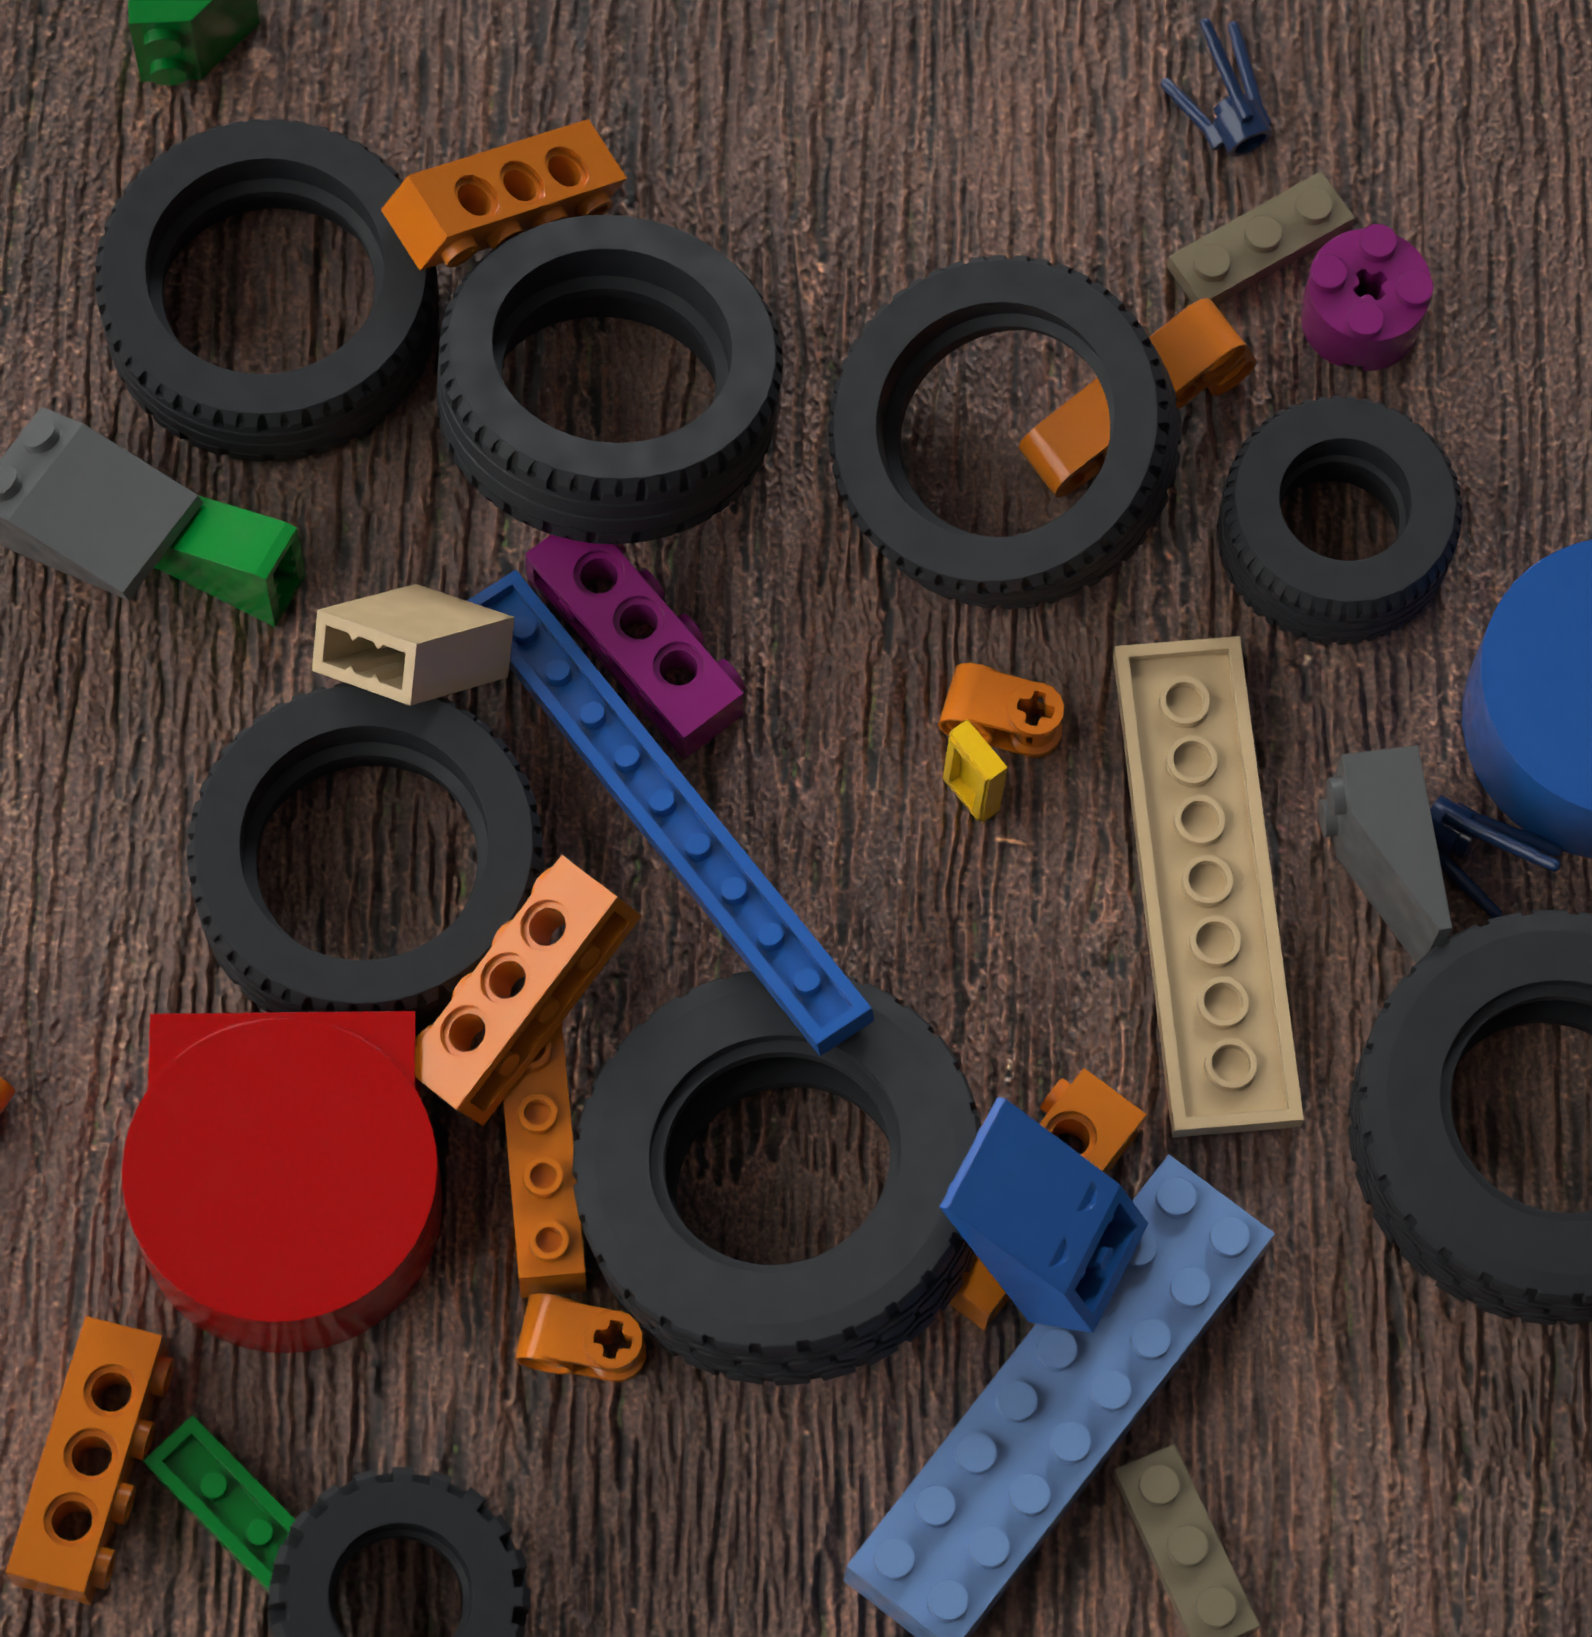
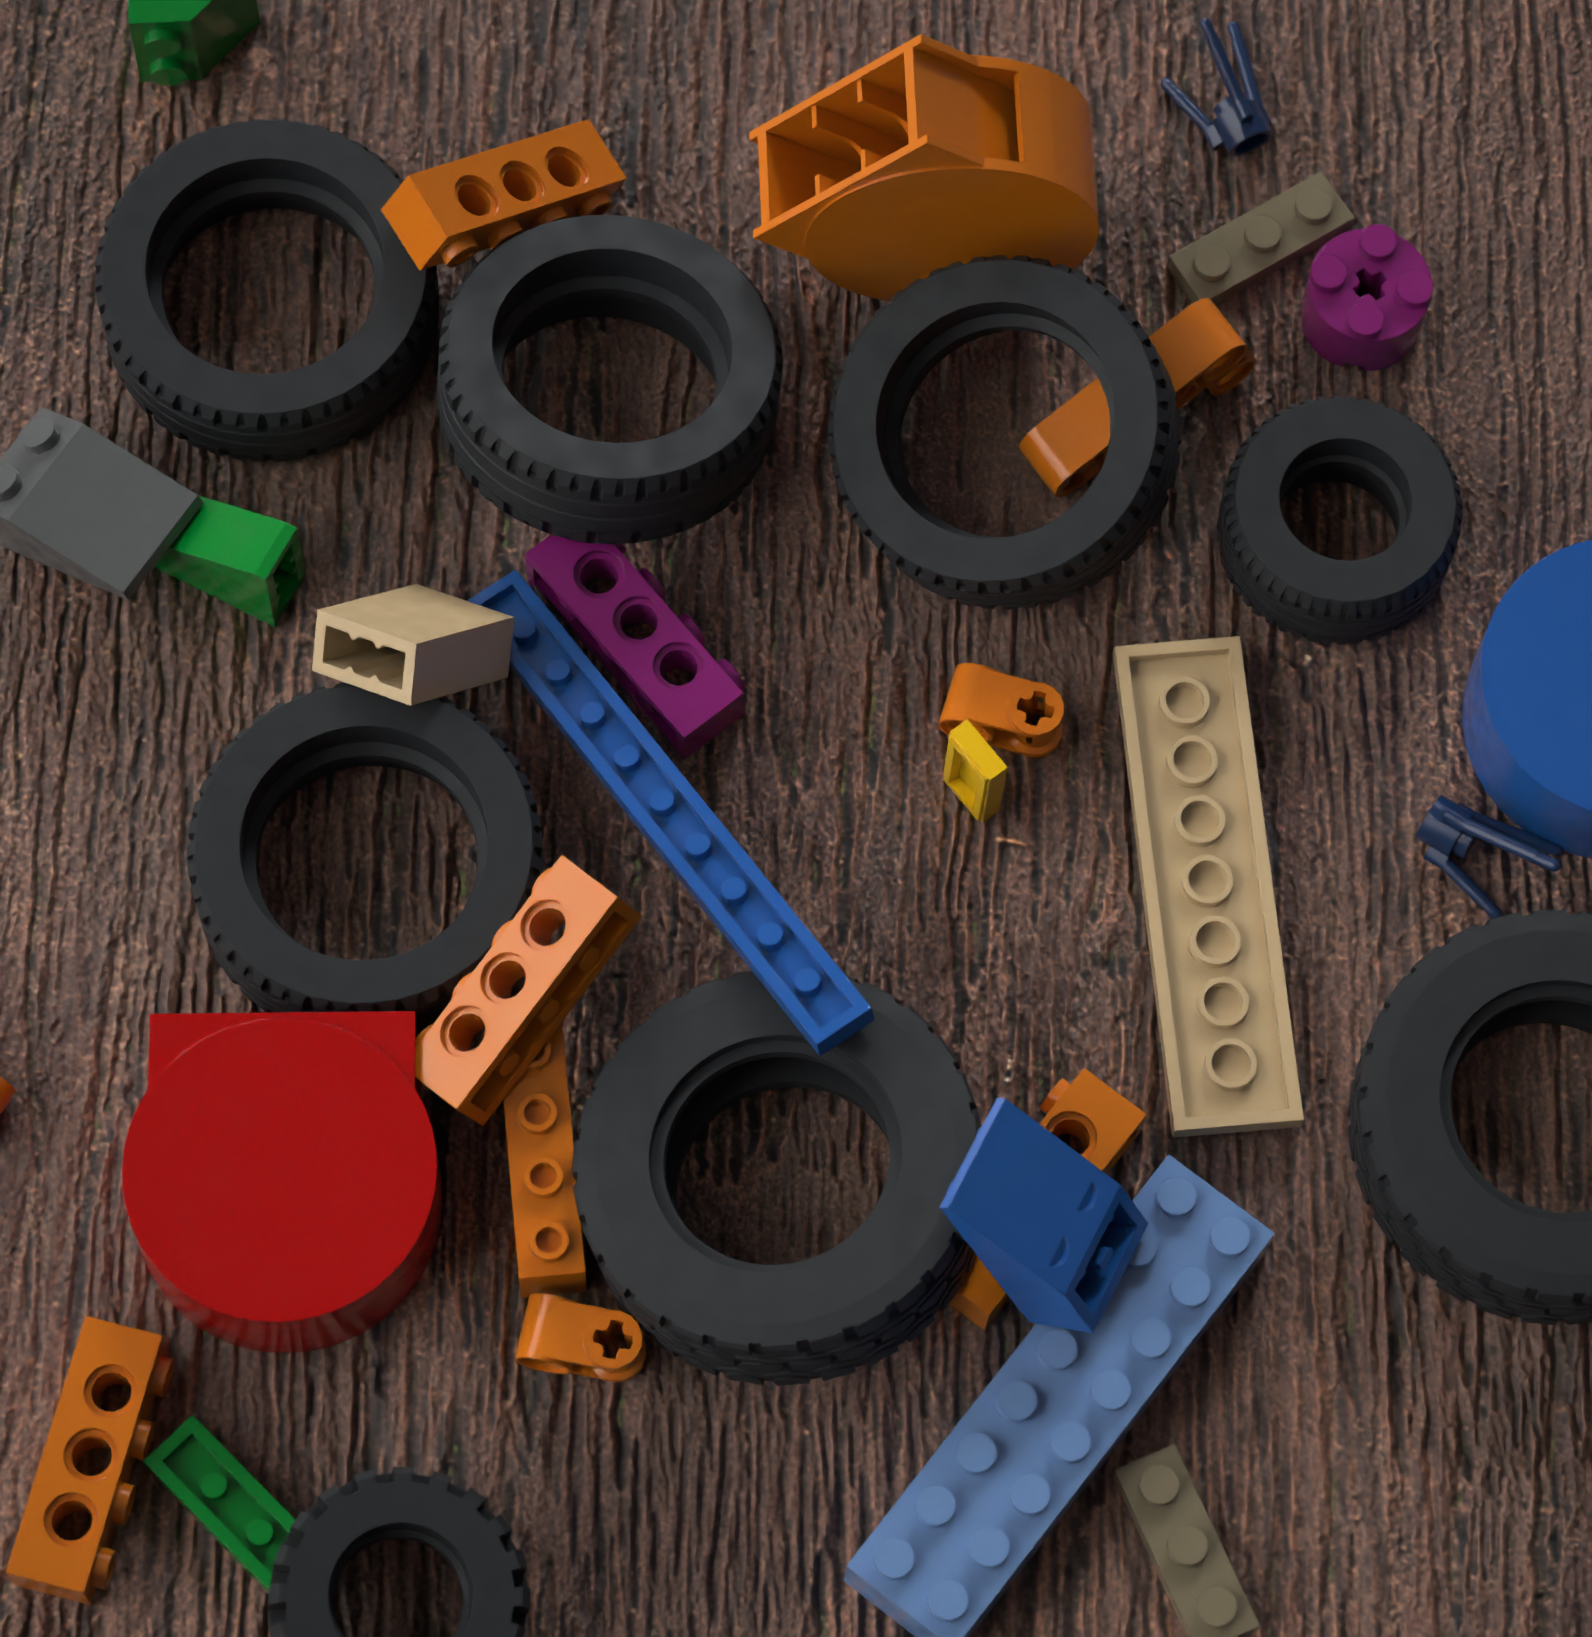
(929, 167): none -> orange brick
(1388, 842): dark grey slope -> none

